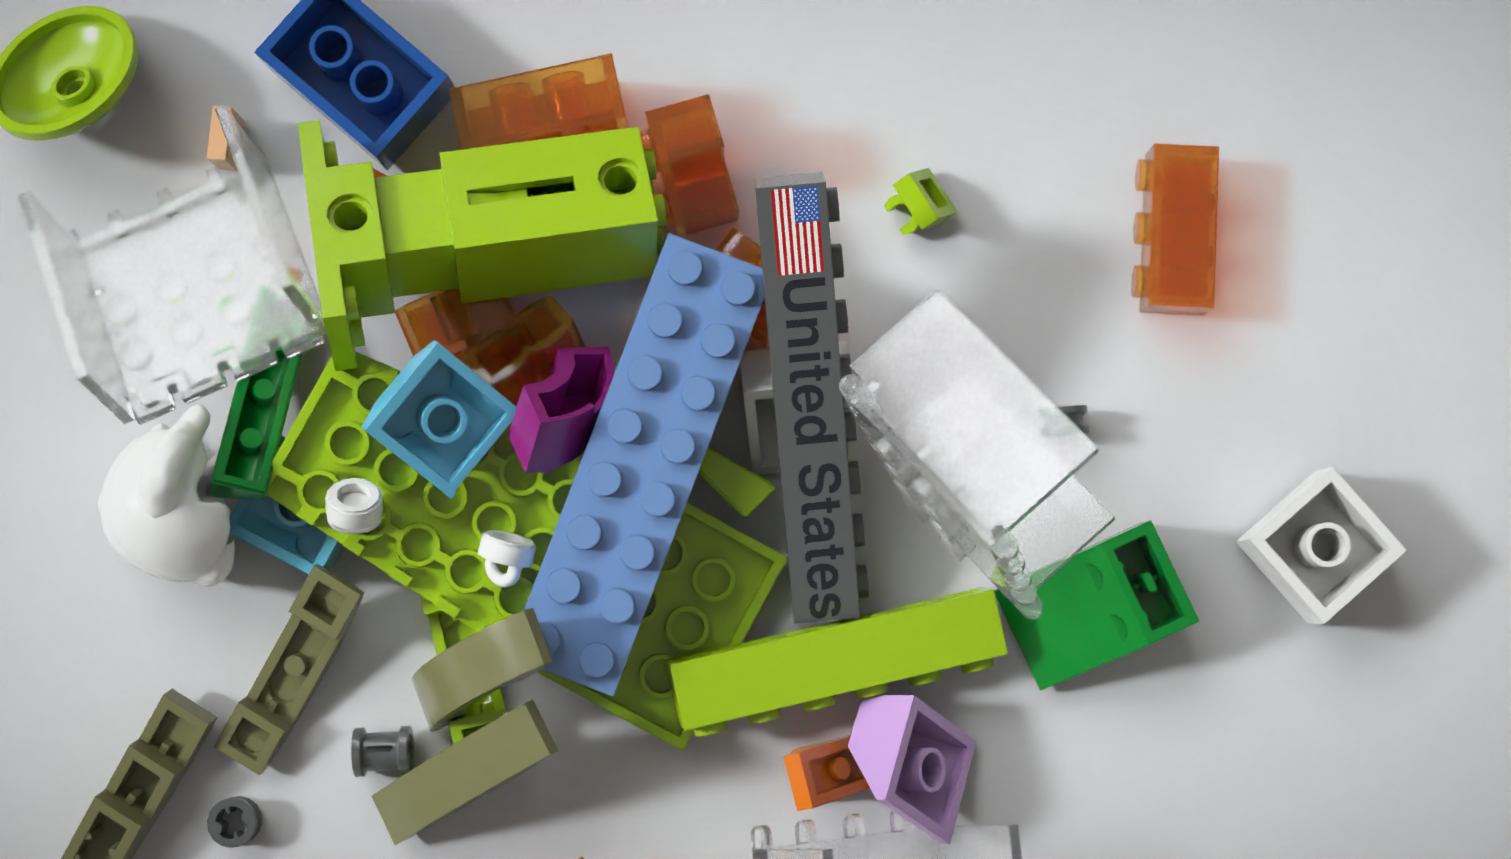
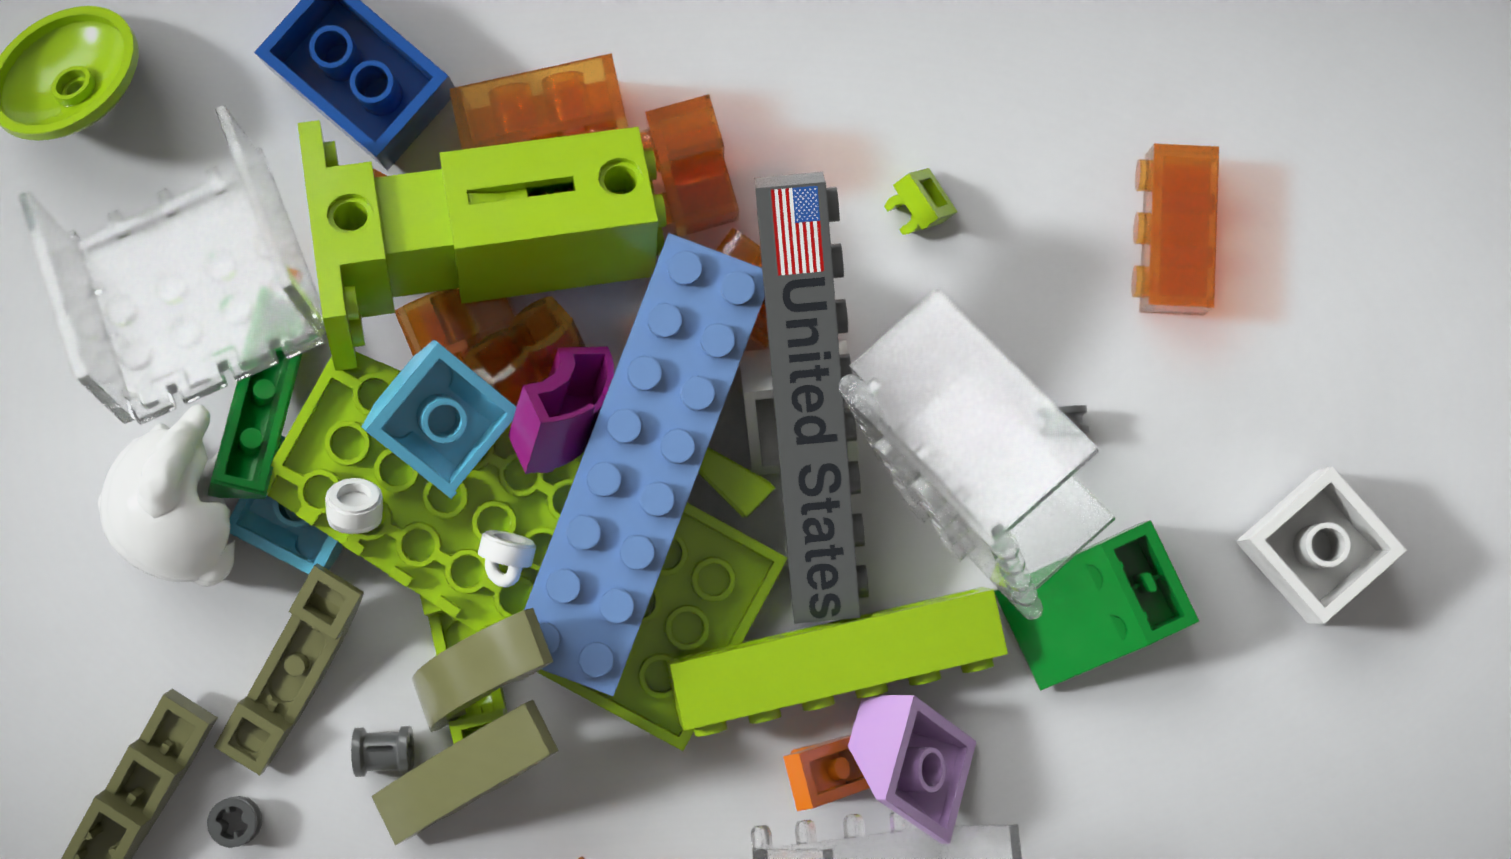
(218, 149): light nougat tile -> none

